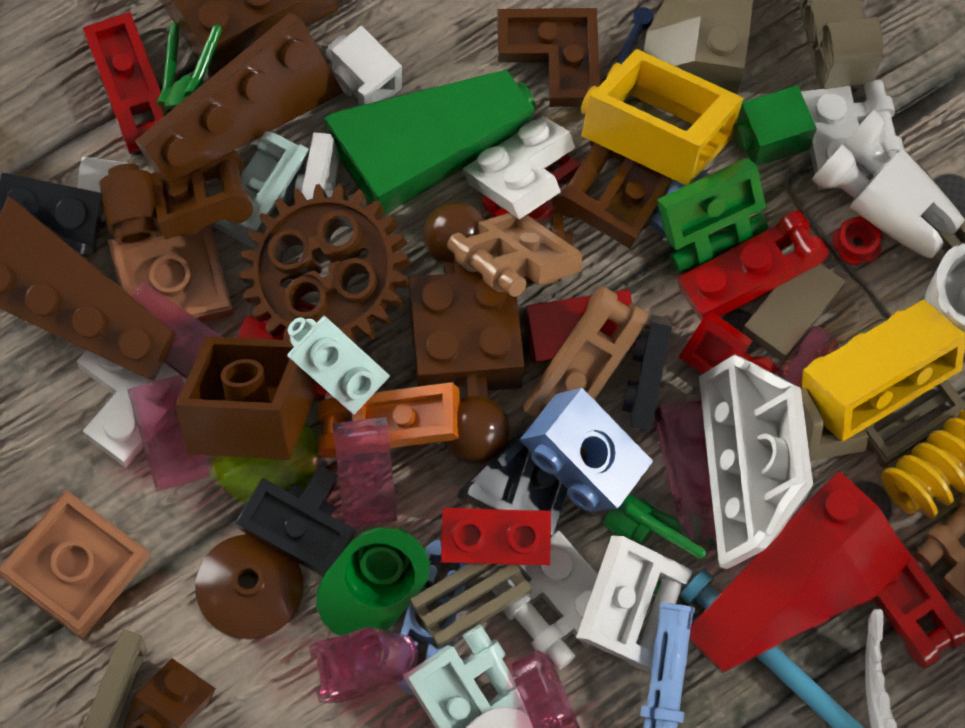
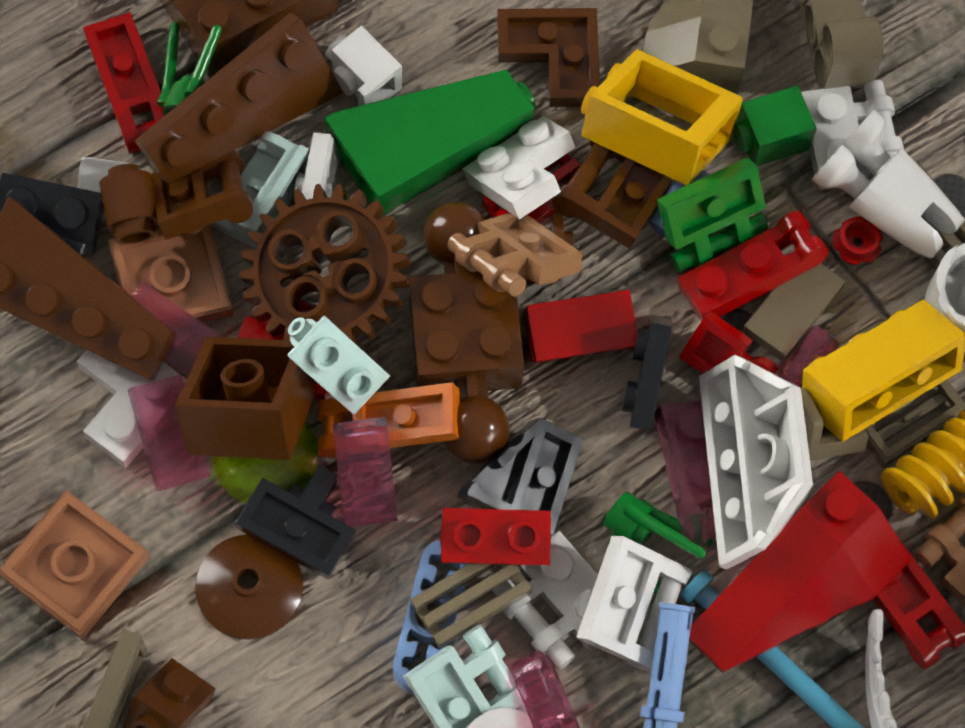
(354, 666): clear pink piece -> none
(372, 581): green piece -> none
(589, 354): medium nougat plate -> none
(612, 456): brick -> none
(642, 20): dark blue hinge -> none

